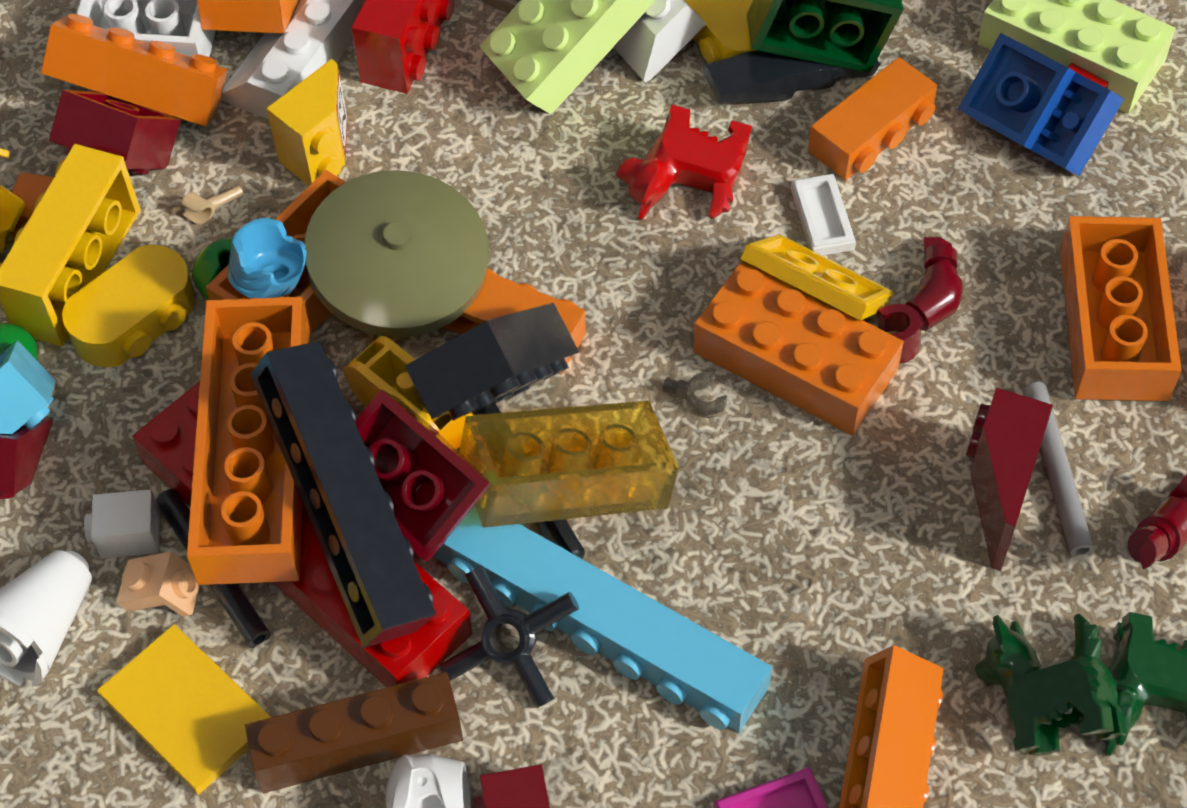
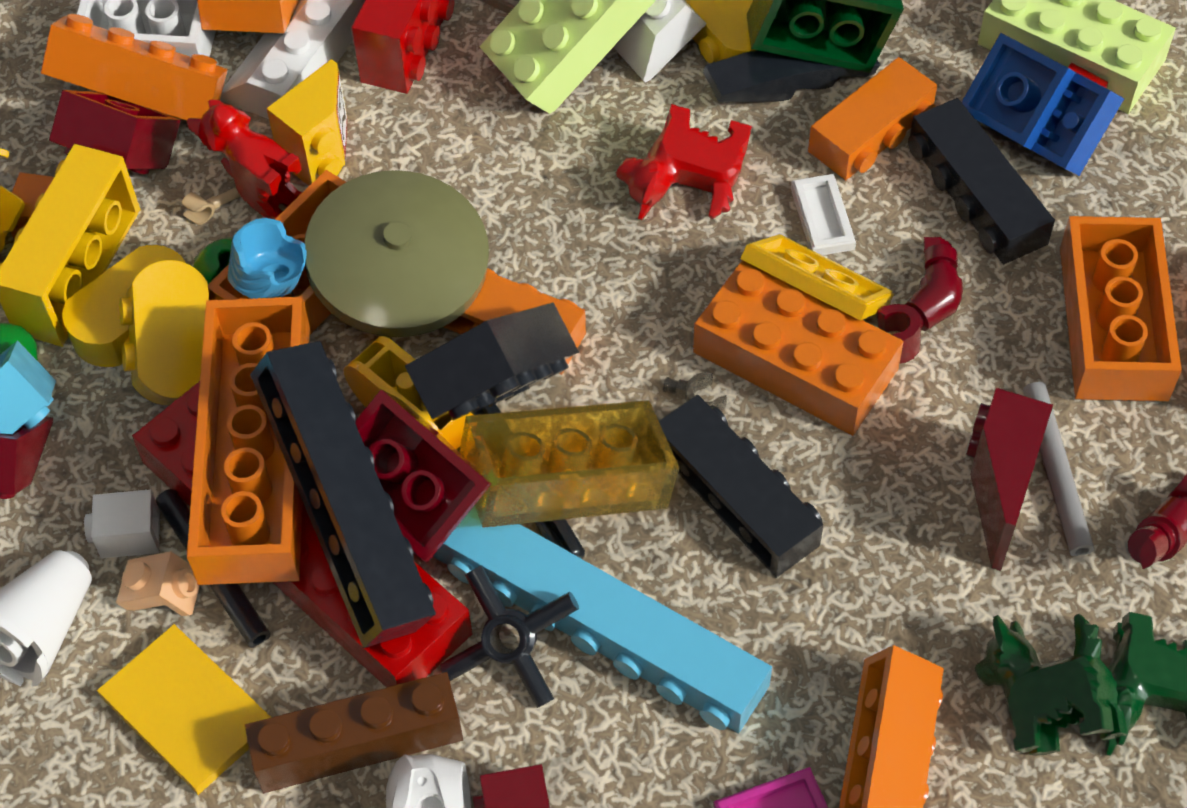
(165, 329): none -> yellow brick
(252, 160): none -> red animal
(741, 486): none -> black brick
(980, 181): none -> black brick

